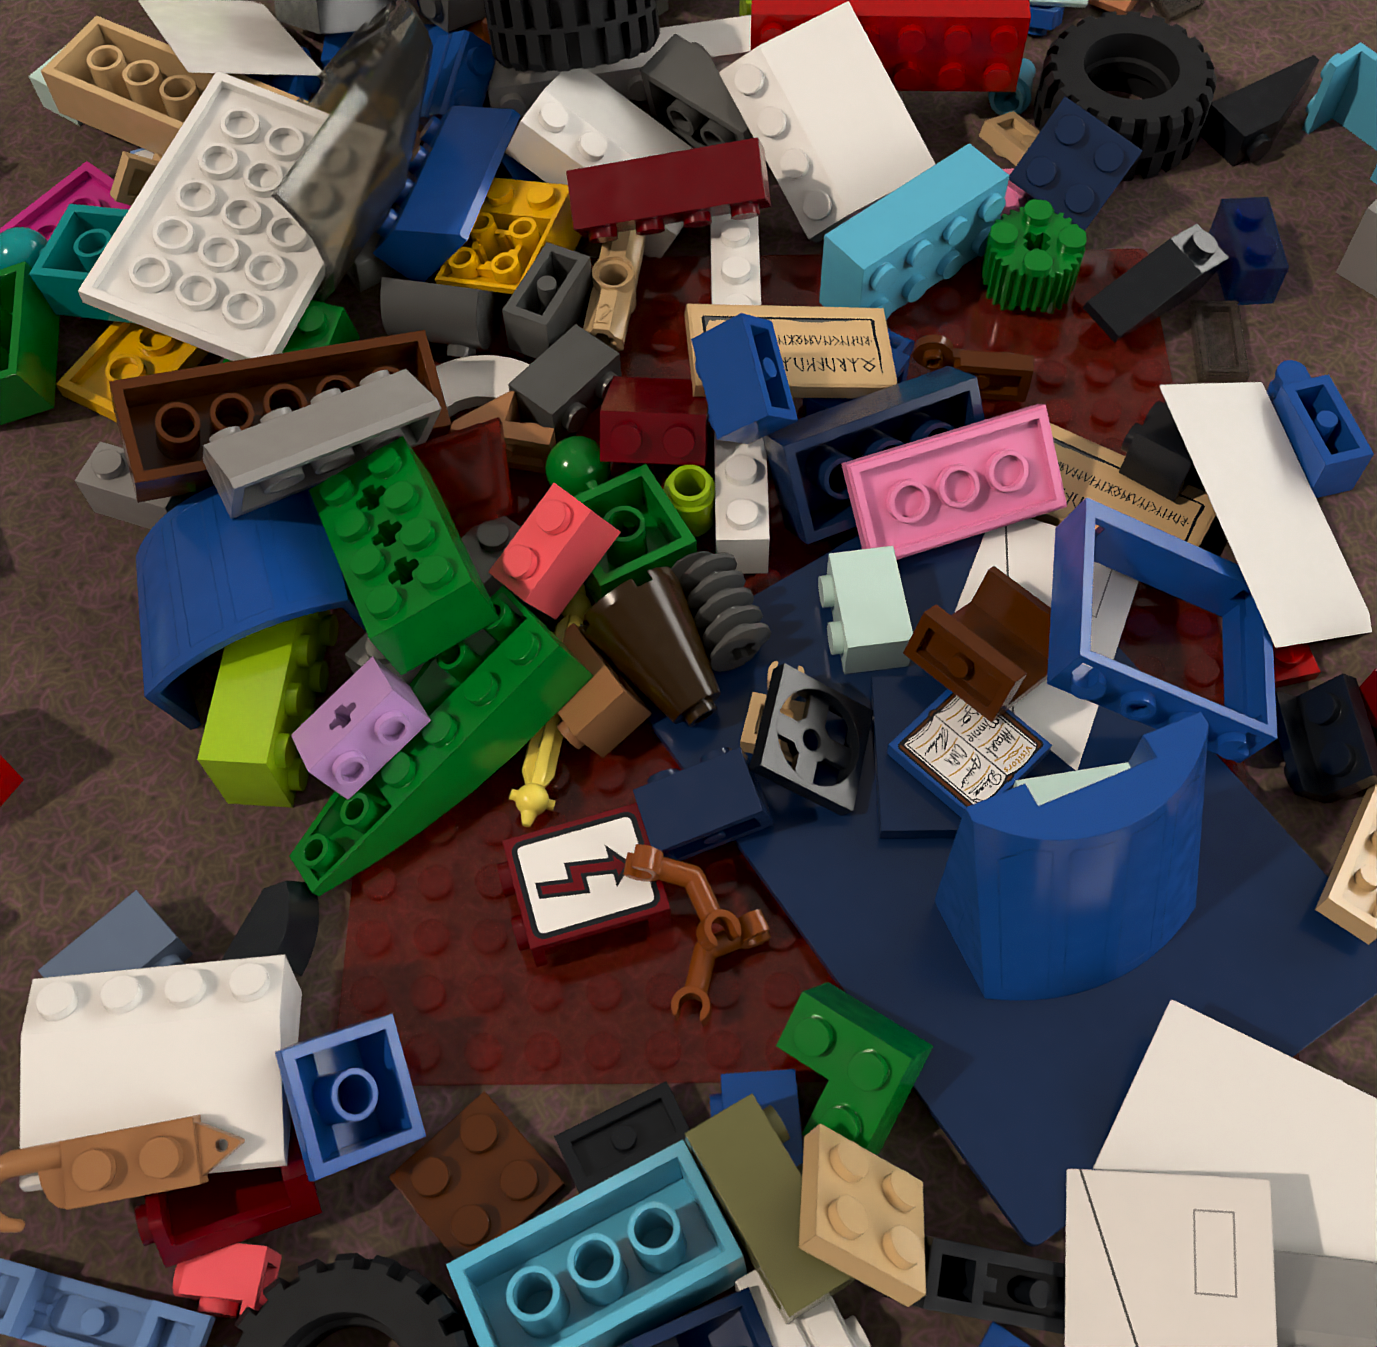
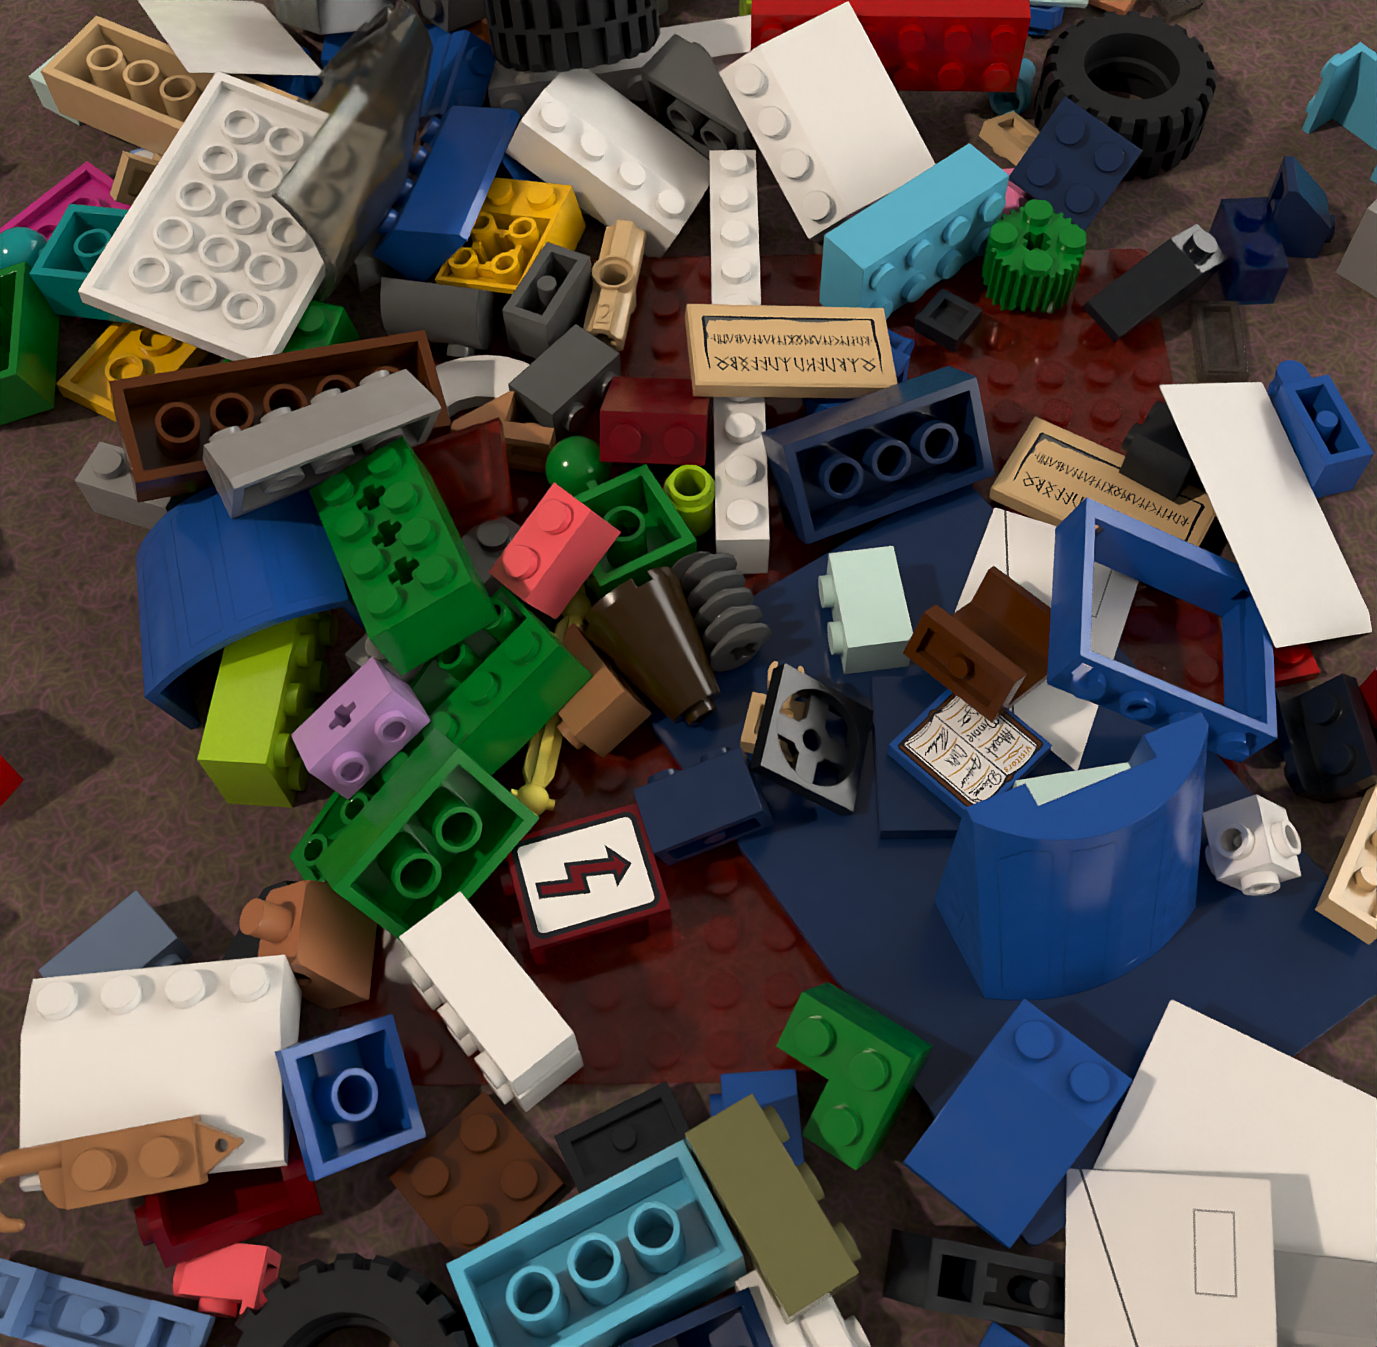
(322, 938): none -> nougat torso
(425, 837): none -> green brick
(490, 1003): none -> white piece
(650, 865): dark orange arm -> none
(669, 189): dark red brick -> none
(744, 379): blue brick -> none
(753, 933): dark orange arm -> none
(862, 1216): tan plate -> none
(948, 320): none -> black plate
(956, 483): bright pink tile -> none
(999, 375): reddish brown hinge -> none
(1017, 1123): none -> blue slope
(1250, 119): black slope -> none
(1252, 845): none -> white brick
(1300, 211): none -> dark blue slope

